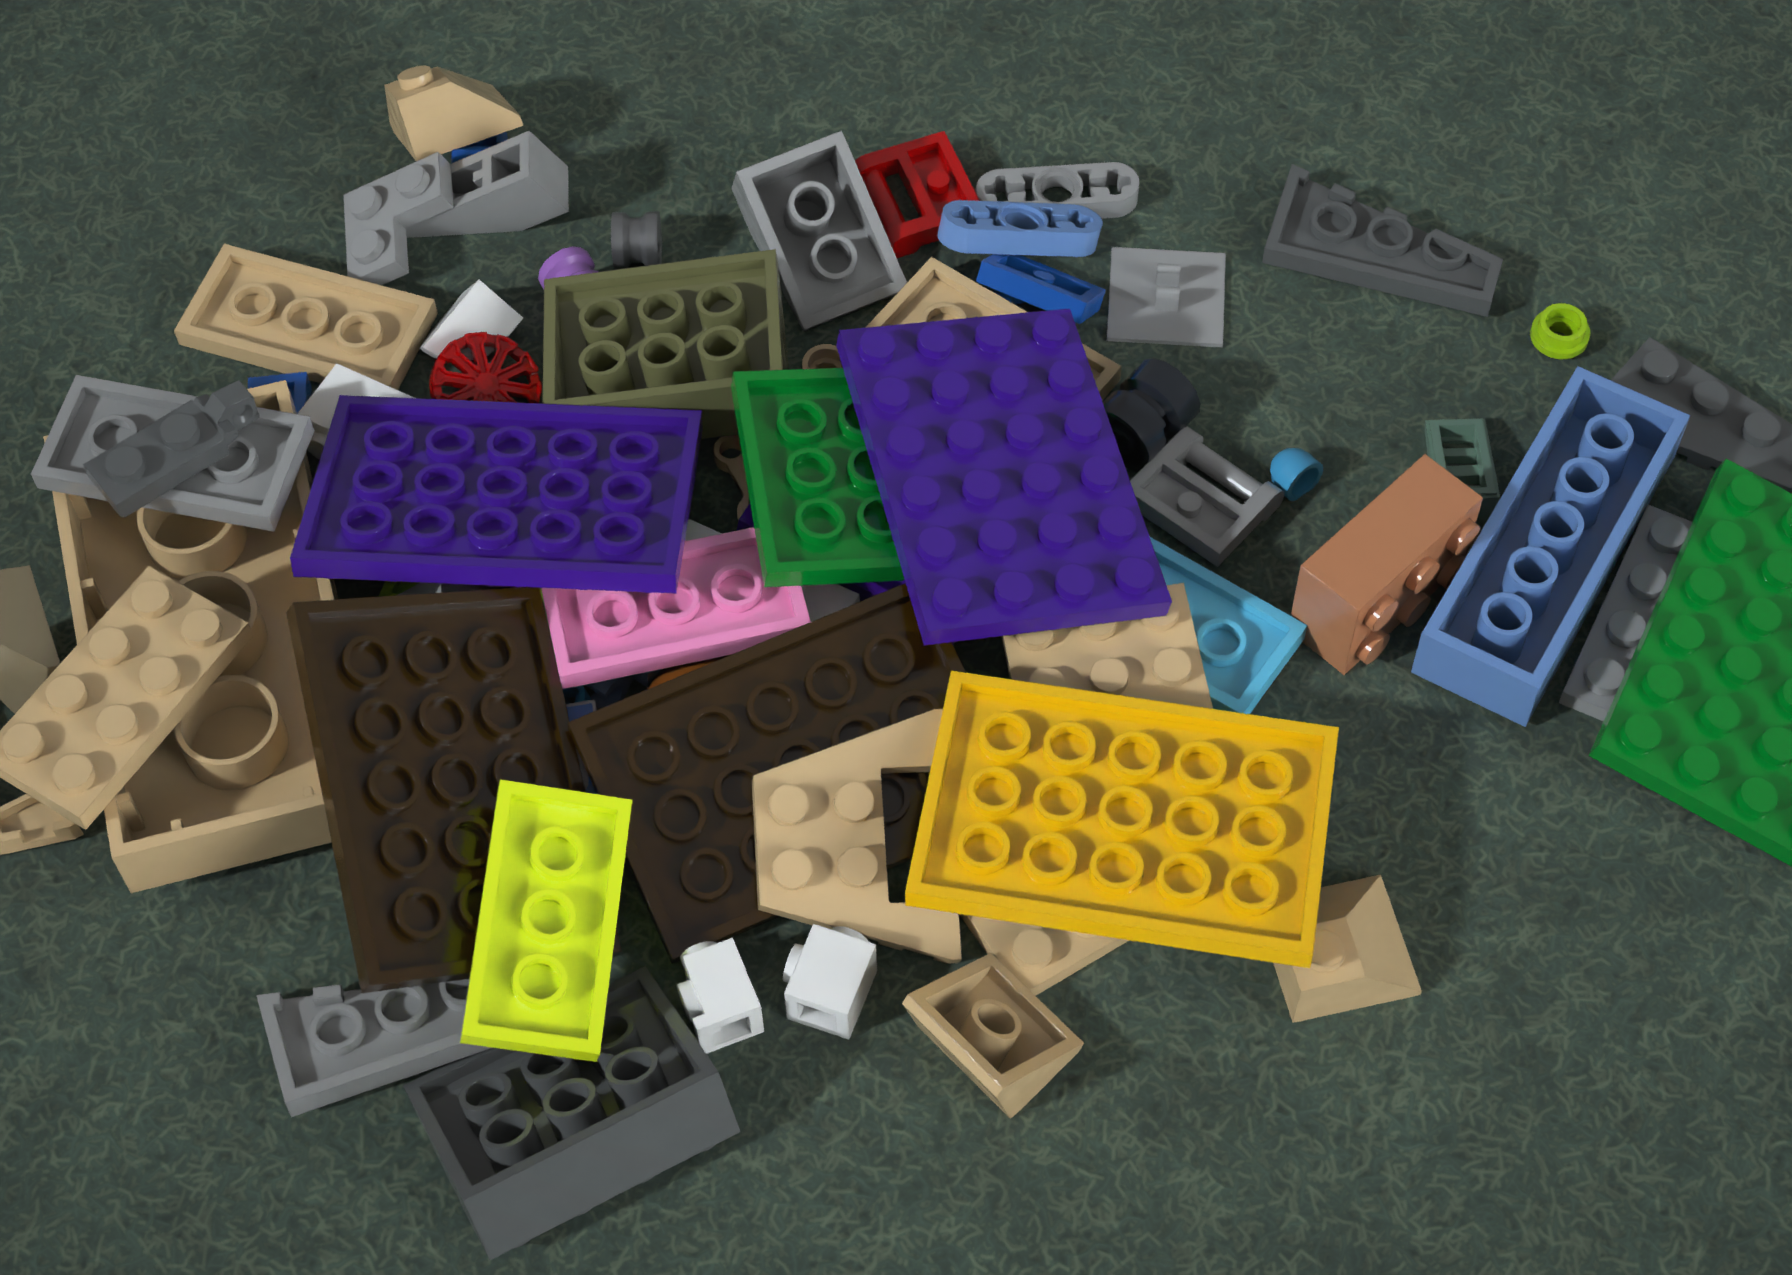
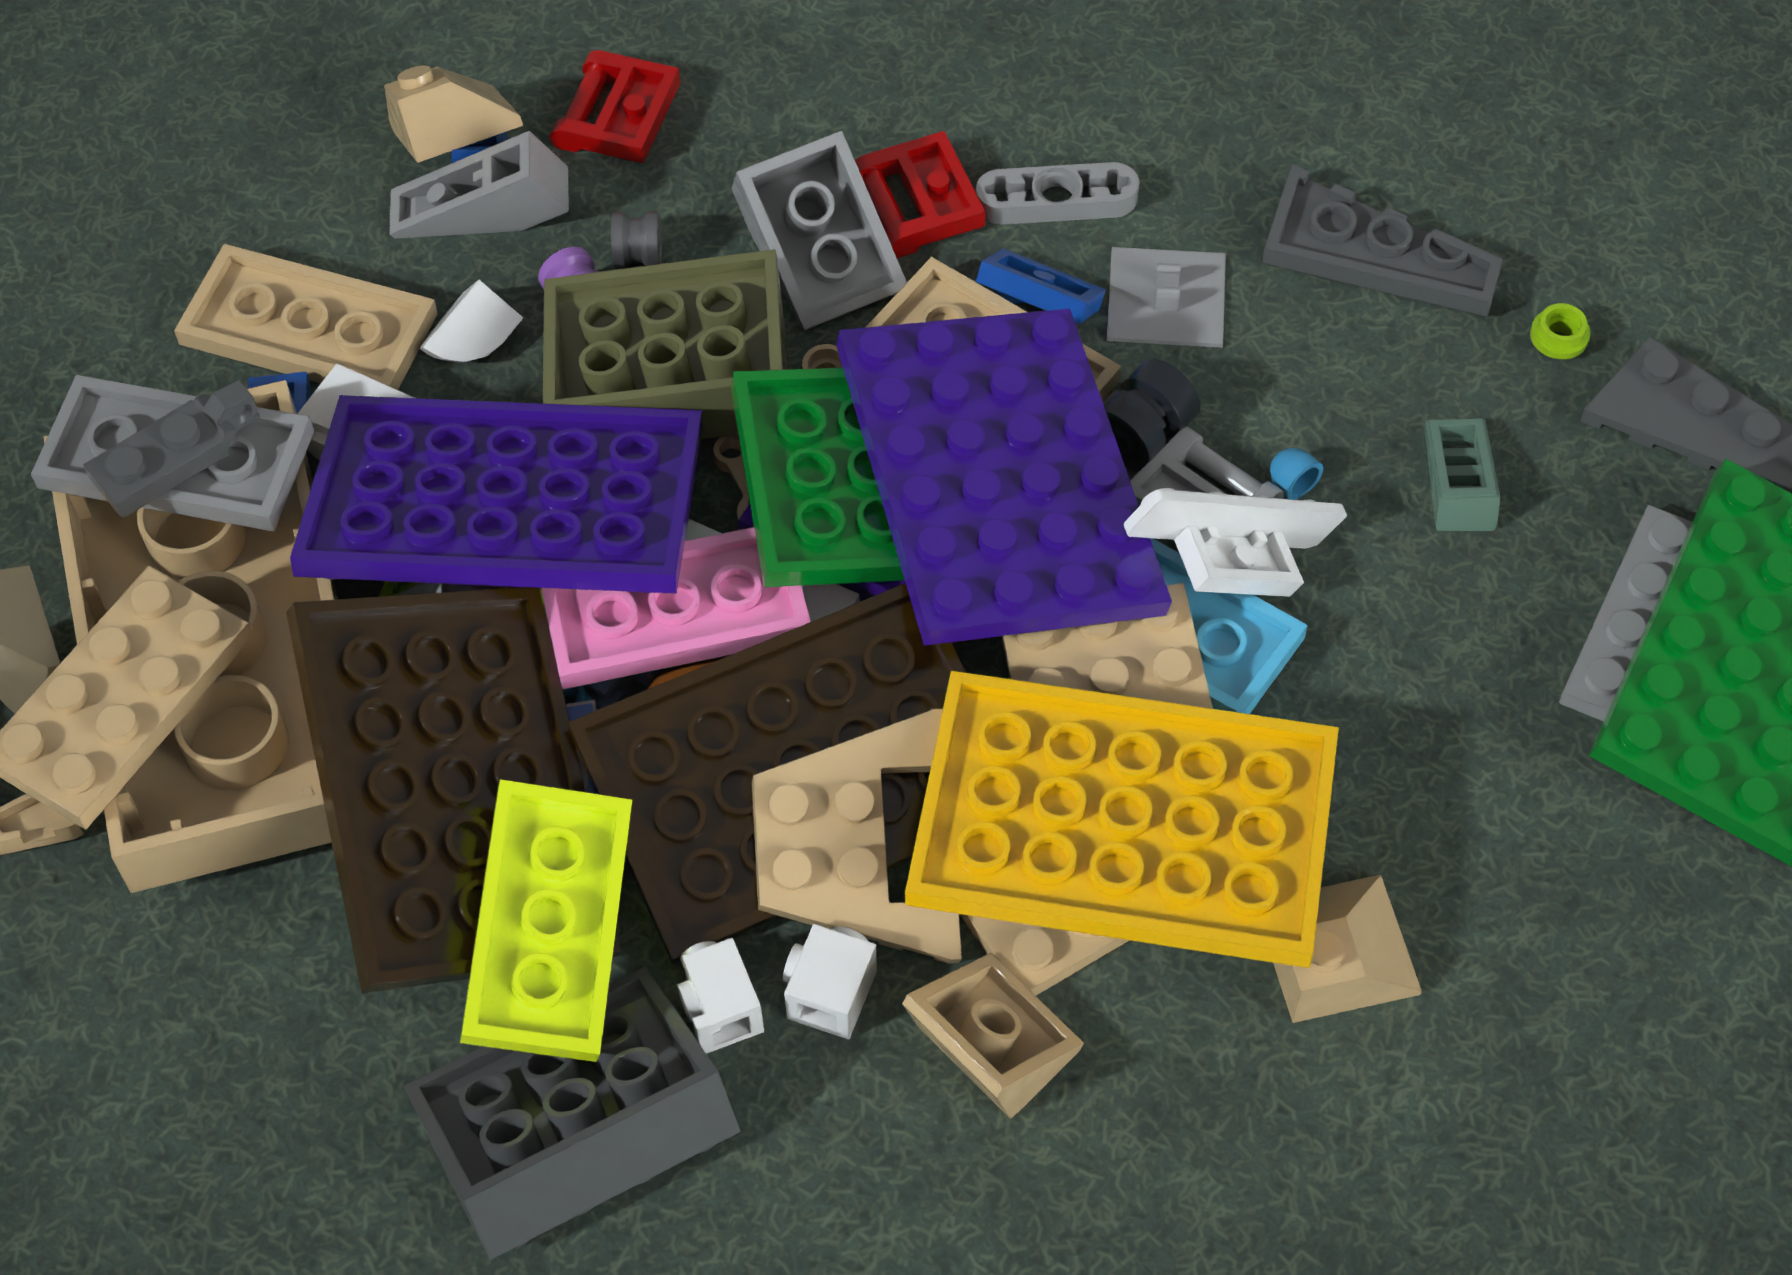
(360, 1041): light grey wing -> none
(384, 210): light grey plate -> none
(482, 379): red wheel -> none
(630, 113): none -> red plate
(1019, 228): medium blue beam -> none
(1234, 539): none -> white bracket
(1386, 564): nougat brick -> none
(1549, 546): medium blue brick -> none

